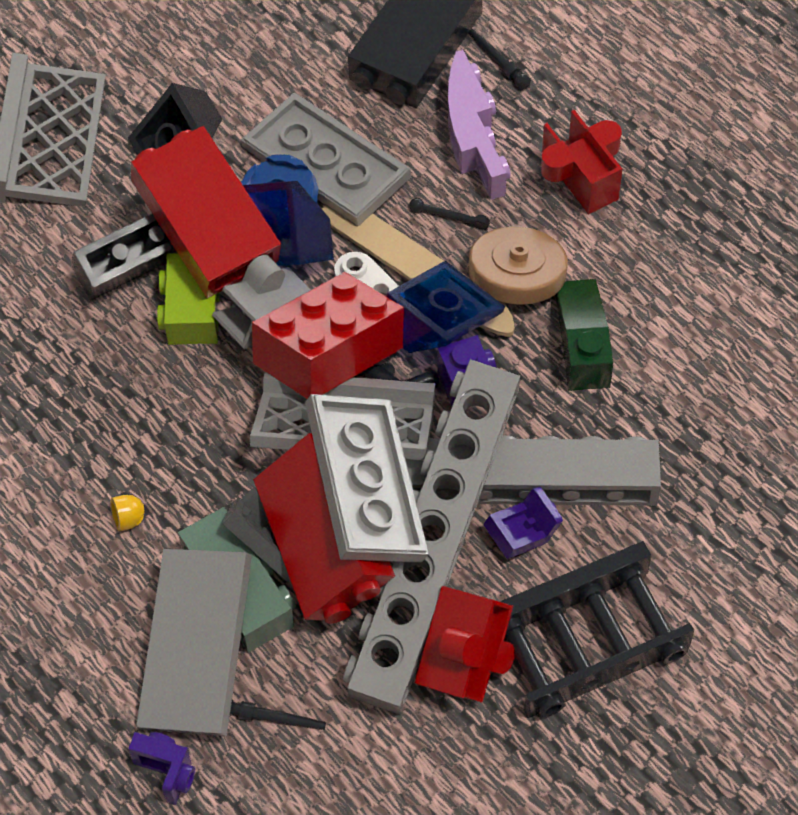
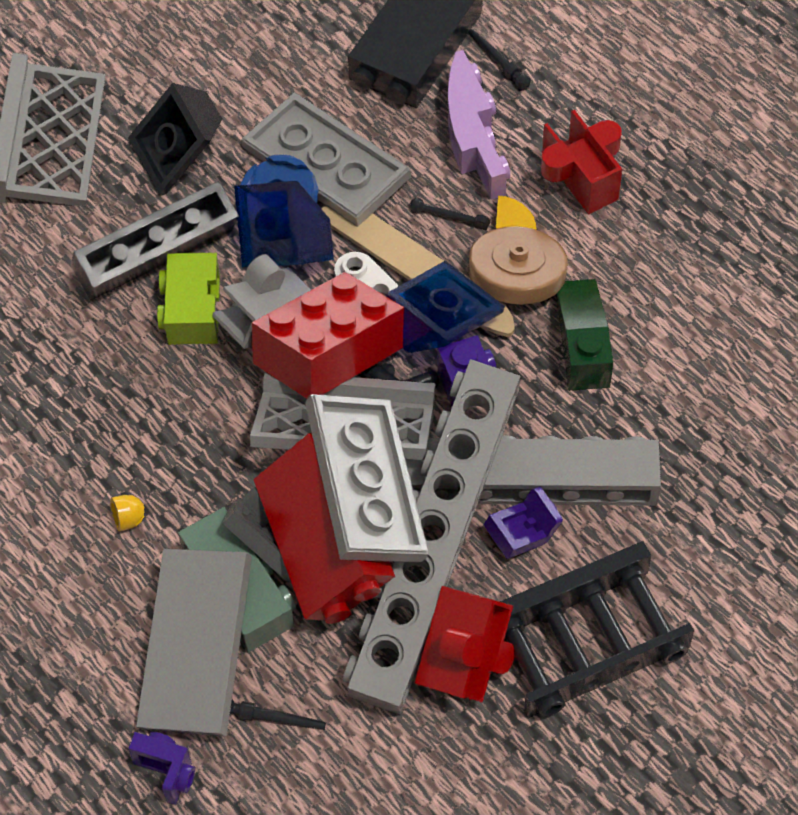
(203, 209): red brick -> none
(513, 213): none -> yellow tile

